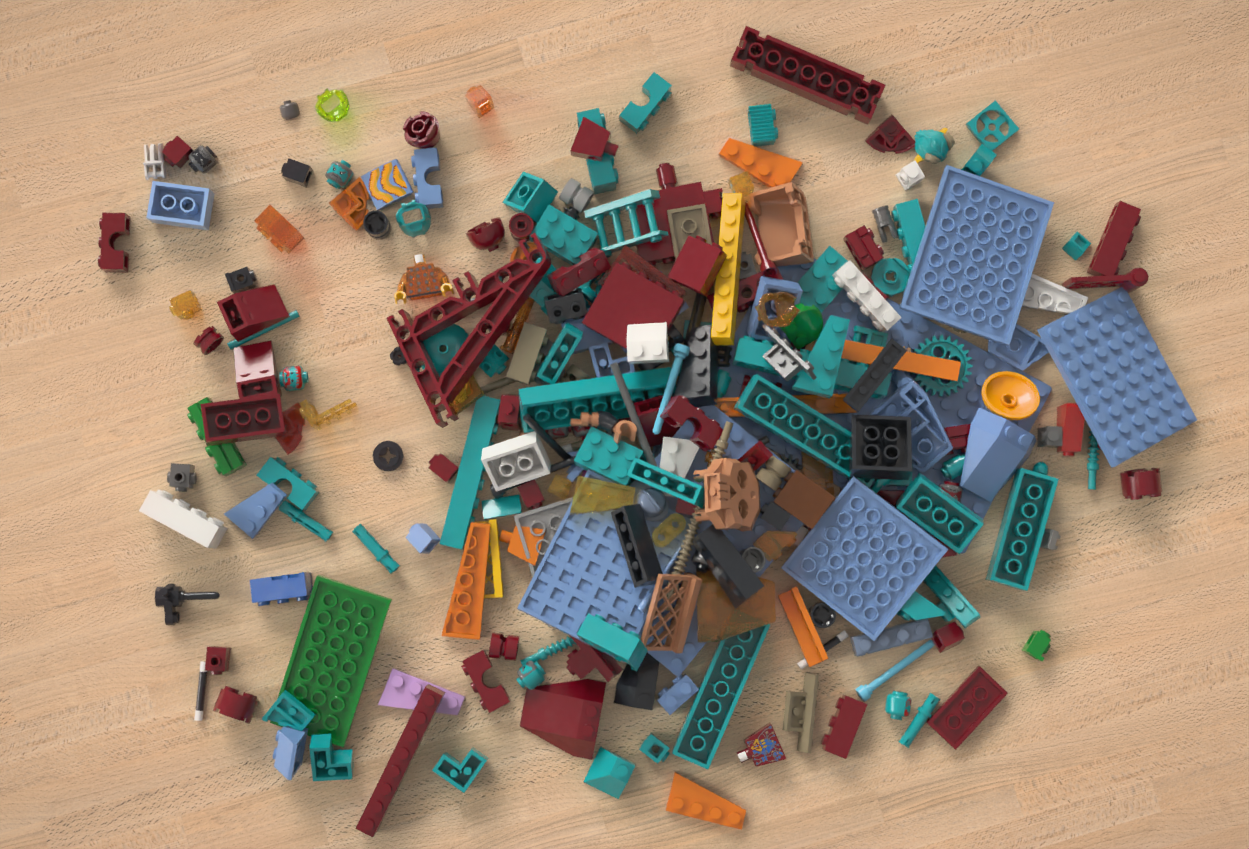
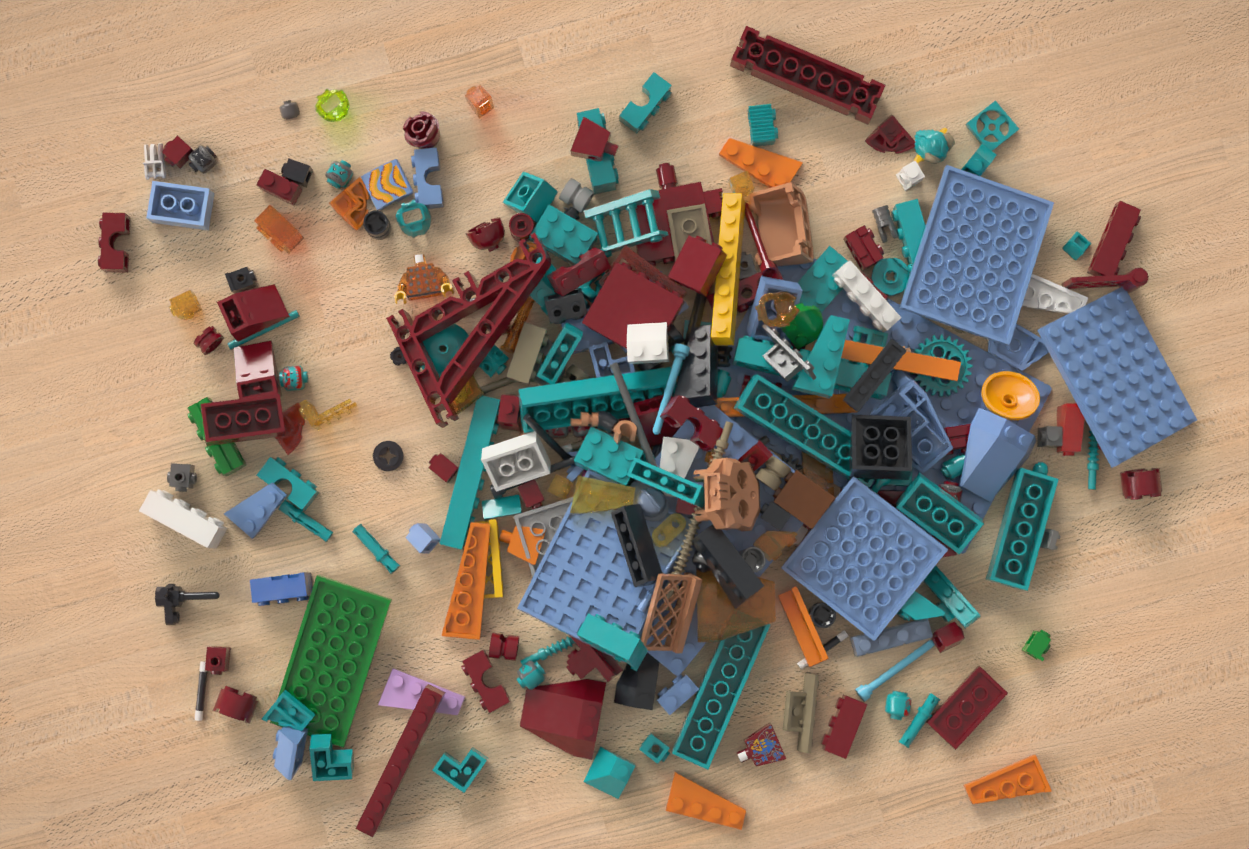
(279, 187): none -> dark red brick
(1009, 782): none -> orange wing

